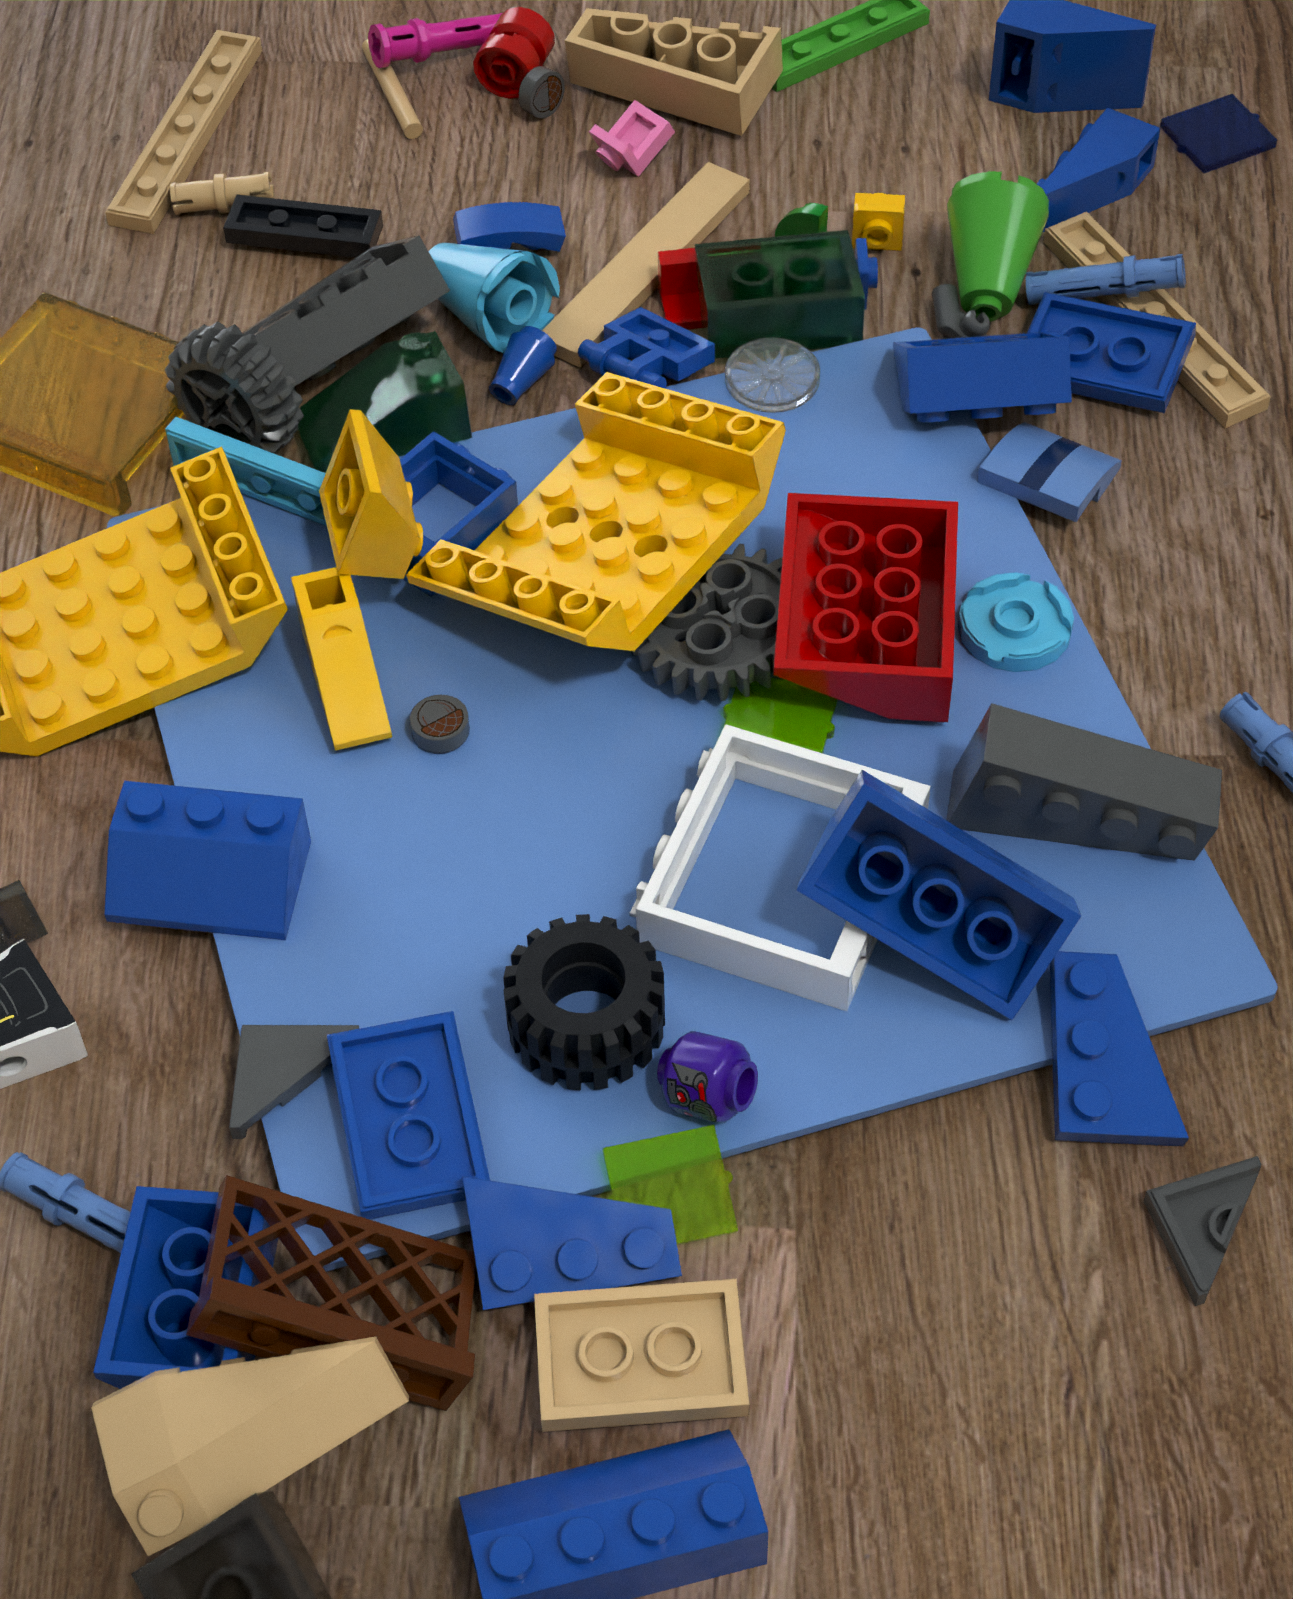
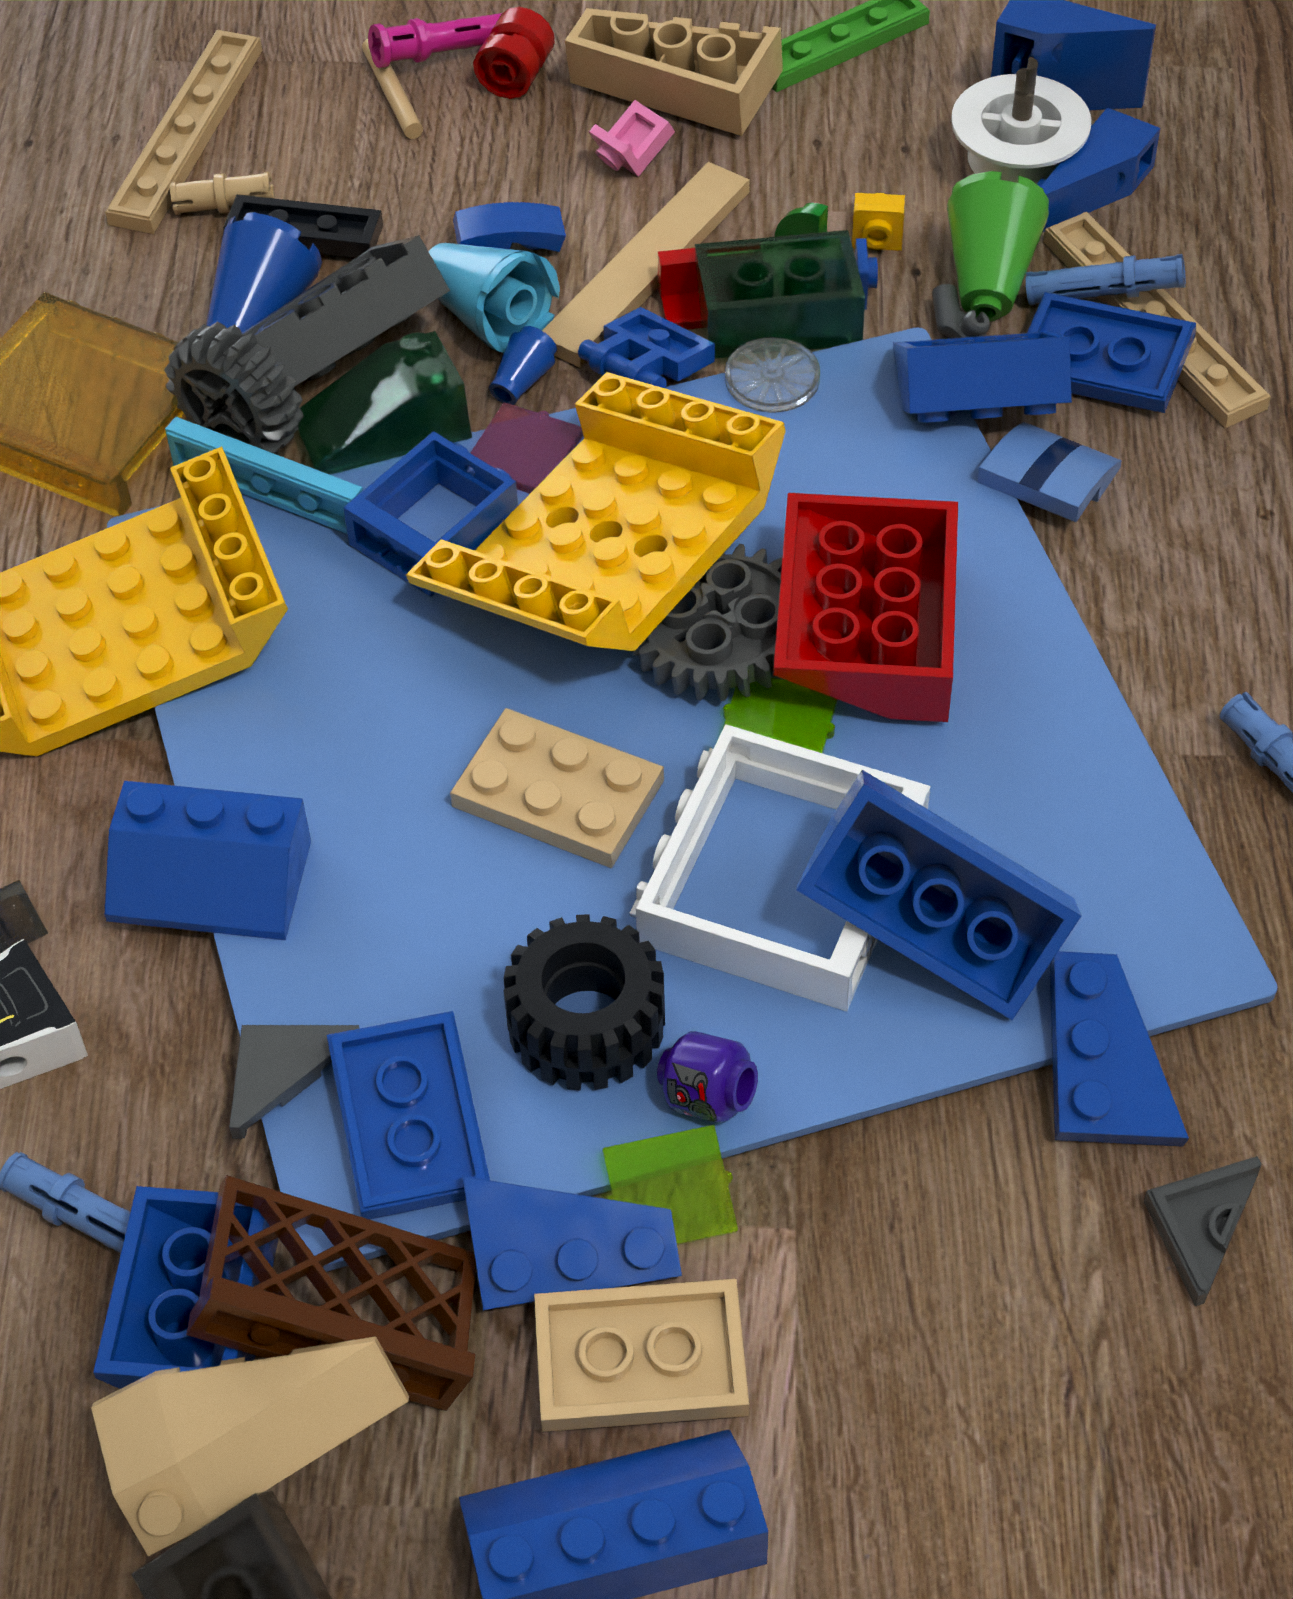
(259, 270): none -> blue cone
(341, 658): yellow slope -> none
(369, 504): yellow slope -> none
(439, 723): dark grey tile -> none
(526, 444): none -> clear pink piece
(541, 92): dark grey tile -> none
(558, 787): none -> tan plate
(1015, 622): medium azure tile -> none
(1020, 124): none -> white piece
(1081, 789): dark grey wedge -> none
(1218, 133): clear blue piece -> none

